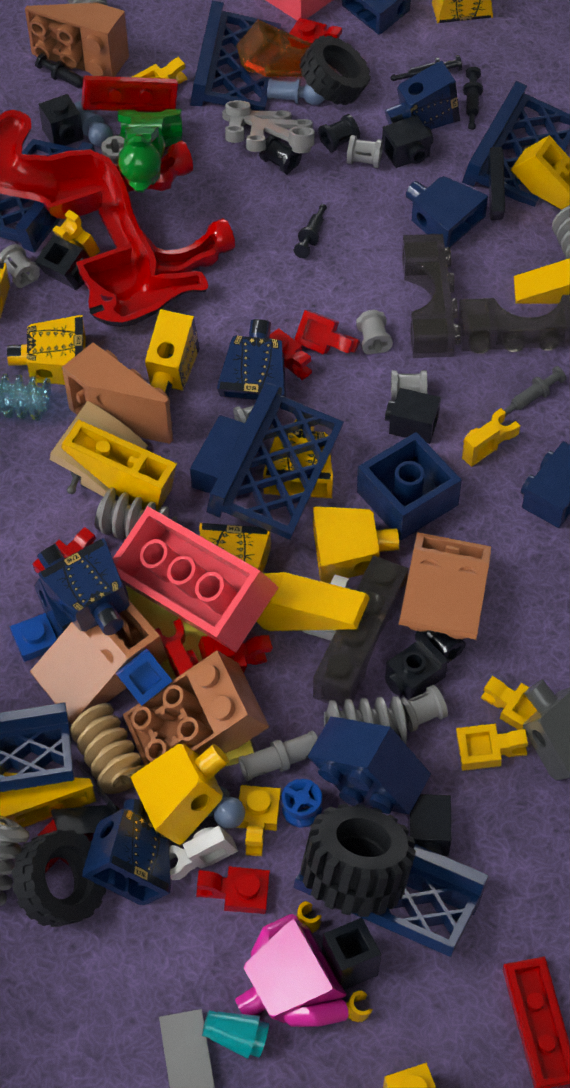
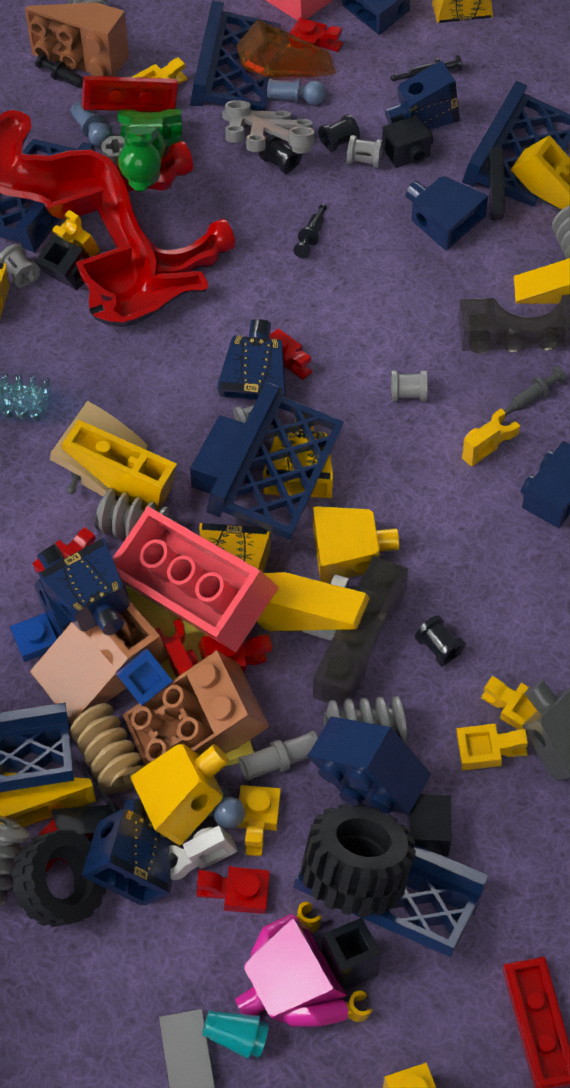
(49, 347): yellow torso -> none
(61, 120): black brick -> none
(120, 391): nougat slope -> none
(173, 335): yellow torso -> none
(302, 793): blue wheel -> none
(320, 333): red plate -> none
(326, 81): black tyre -> none
(372, 326): light grey bush -> none
(408, 485): dark blue brick -> none
(413, 413): black brick -> none
(413, 681): black brick -> none
(424, 708): light grey bush -> none
(432, 326): clear smoke arch -> none
(445, 586): nougat slope -> none
(473, 91): black piece -> none

